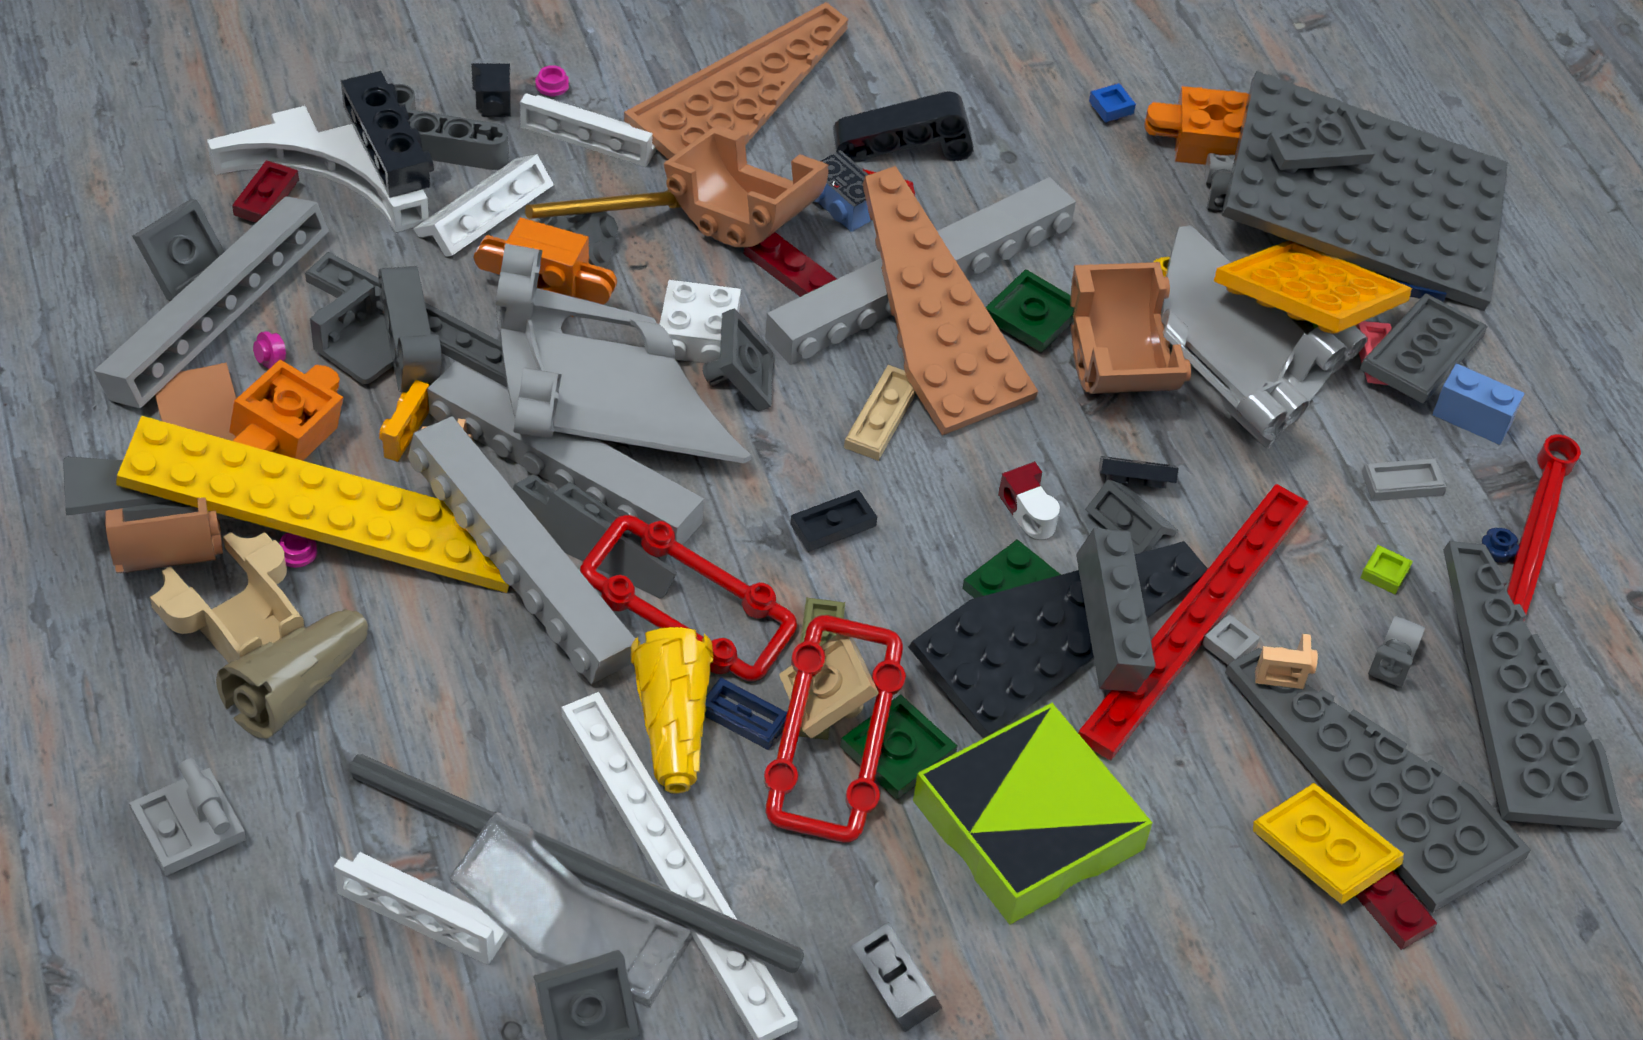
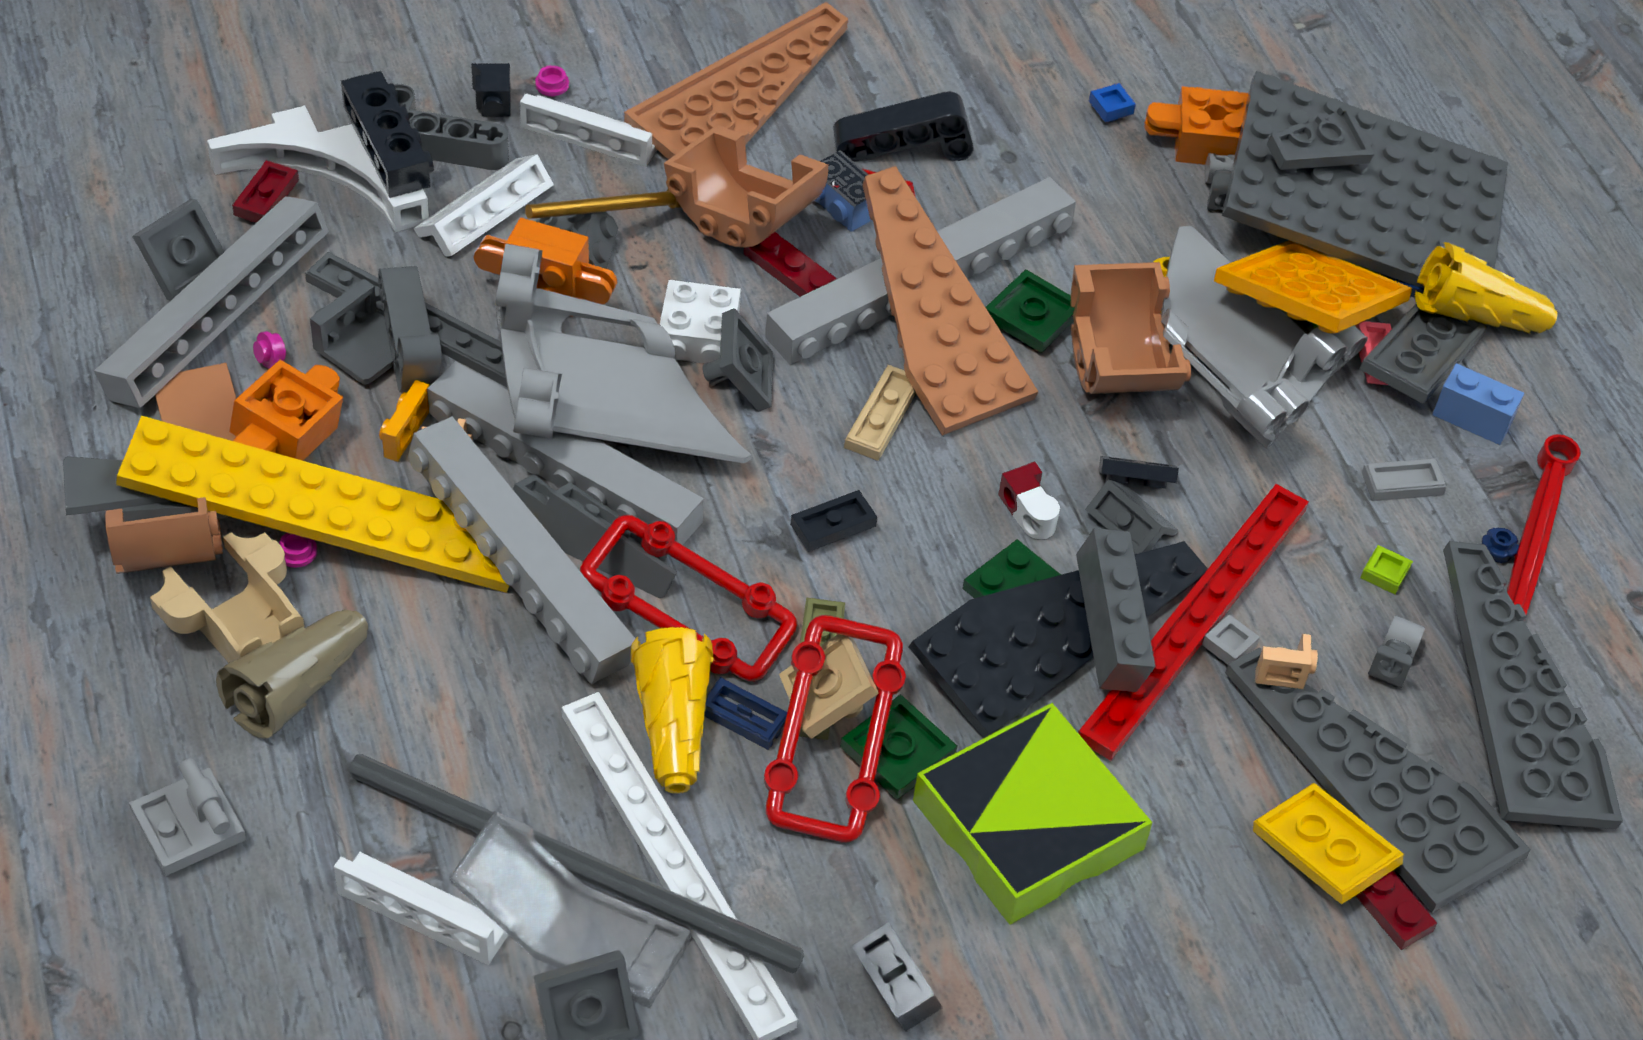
(1472, 290): none -> yellow cone

